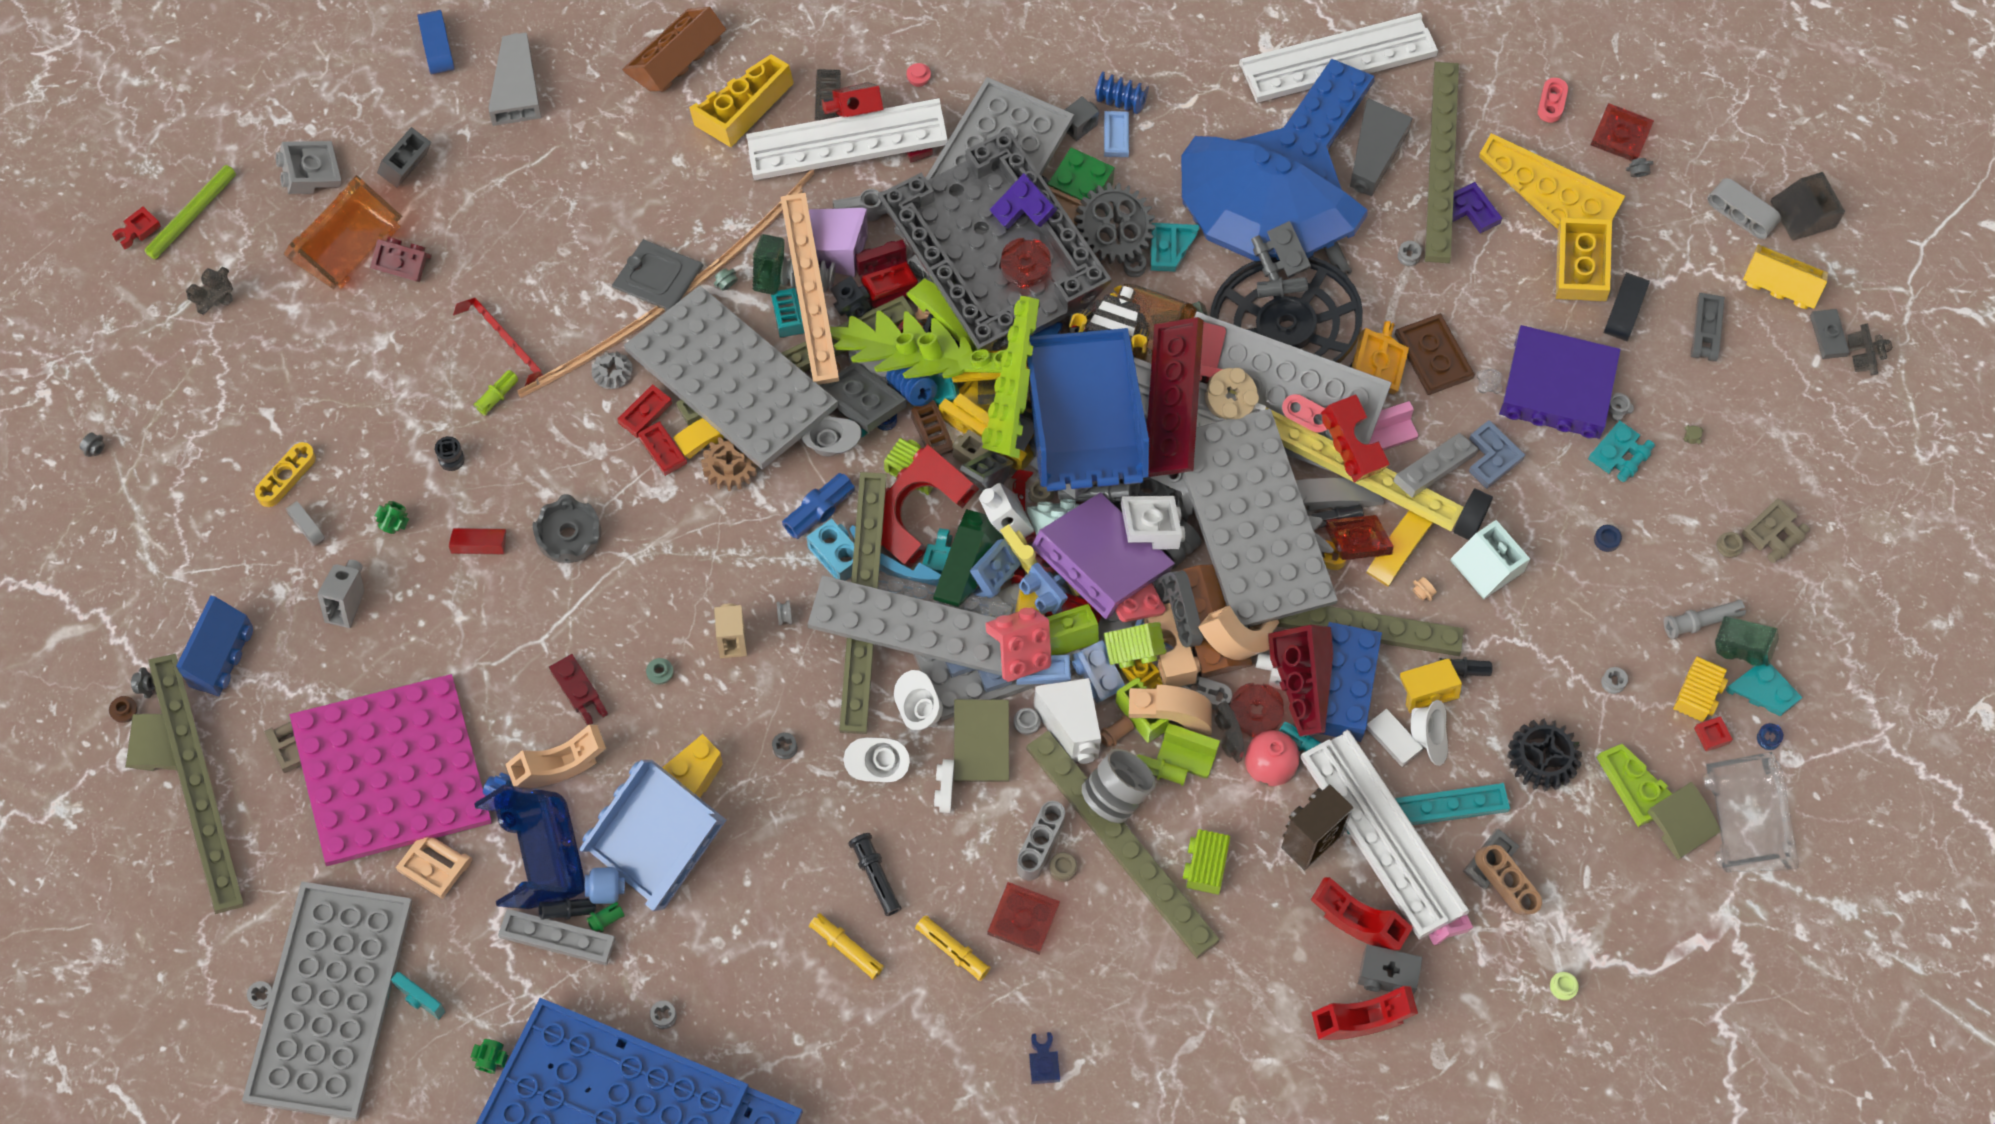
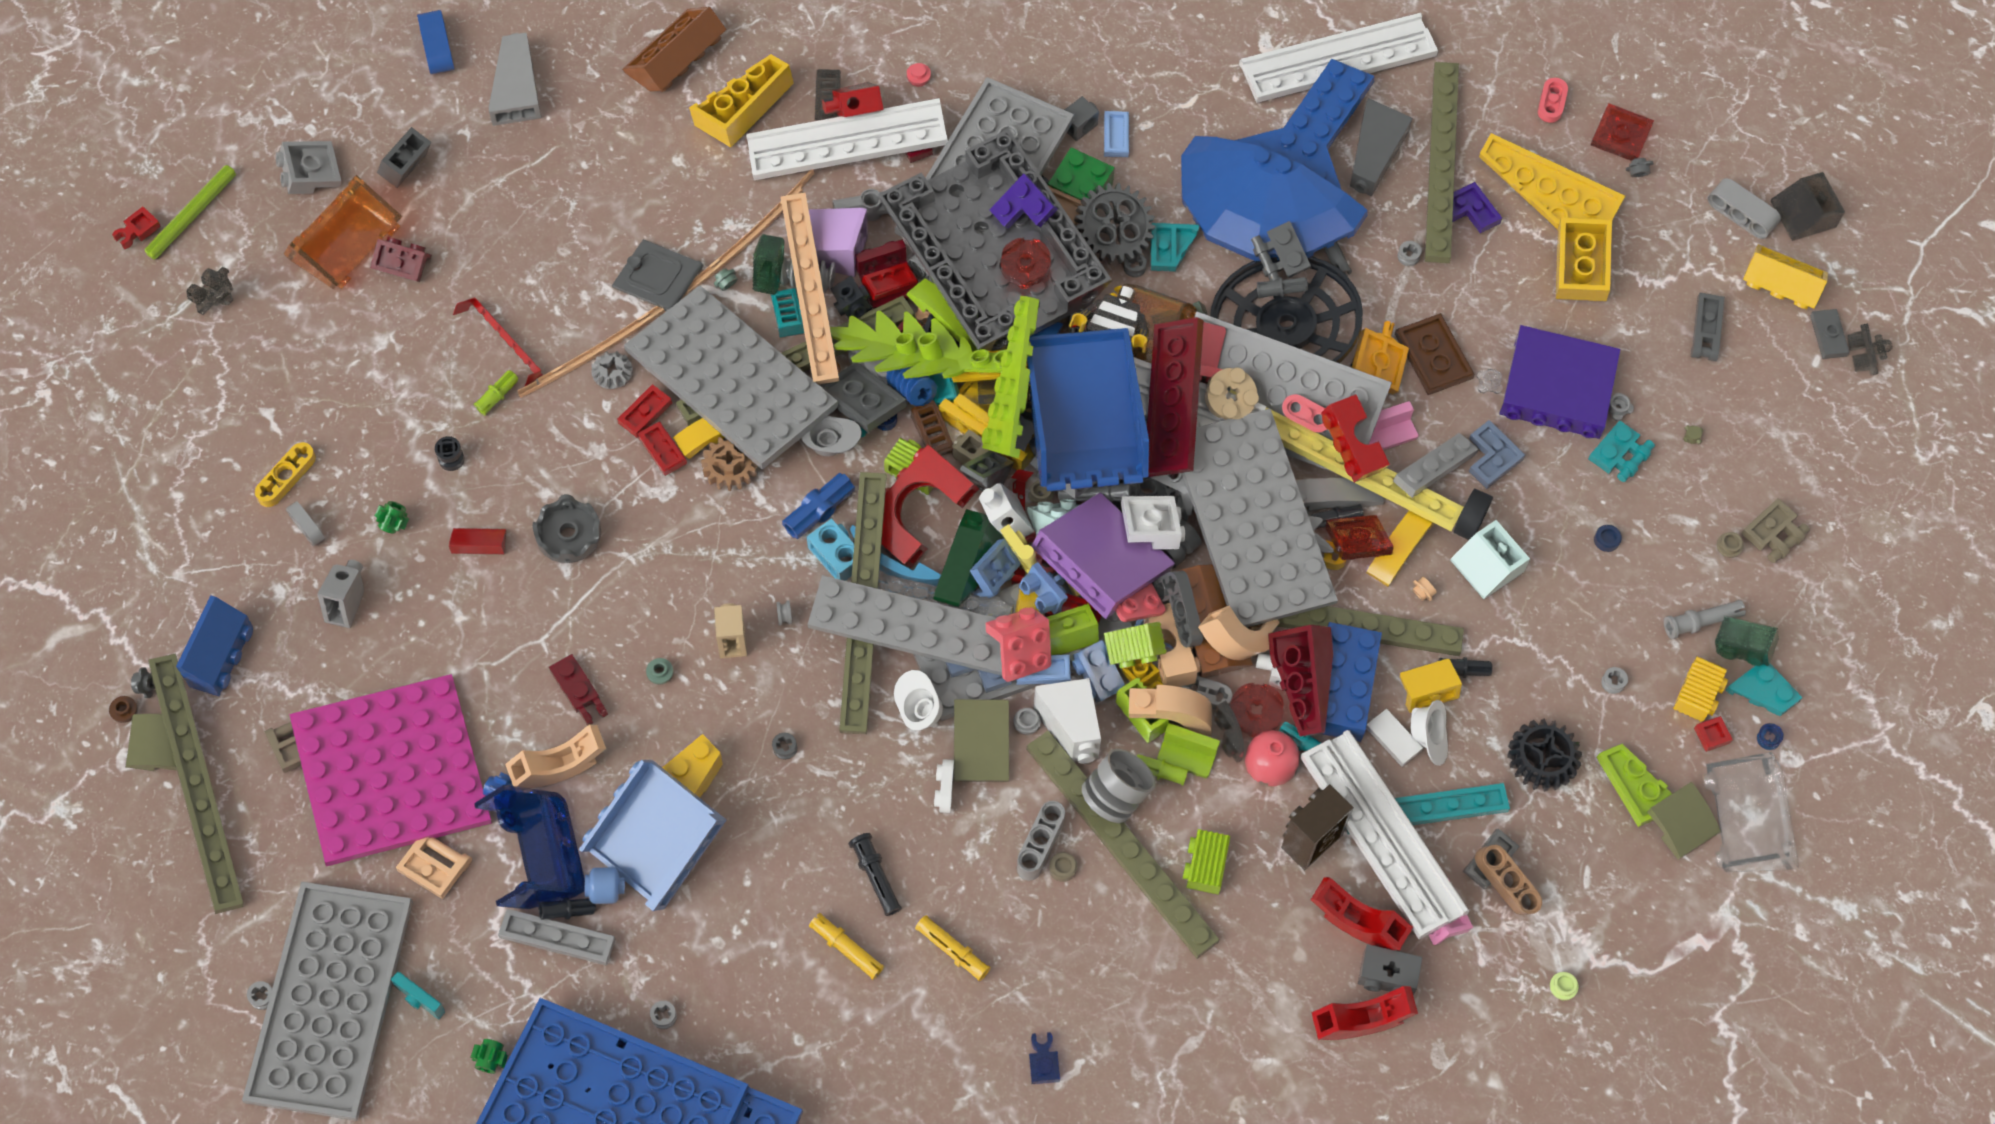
(92, 444): dark grey plate -> none
(605, 917): green pin -> none
(876, 759): white piece -> none
(937, 554): teal plate -> none
(1023, 918): clear red plate -> none
(1116, 731): nougat pin -> none
(1120, 93): blue piece -> none
(1626, 306): black beam -> none

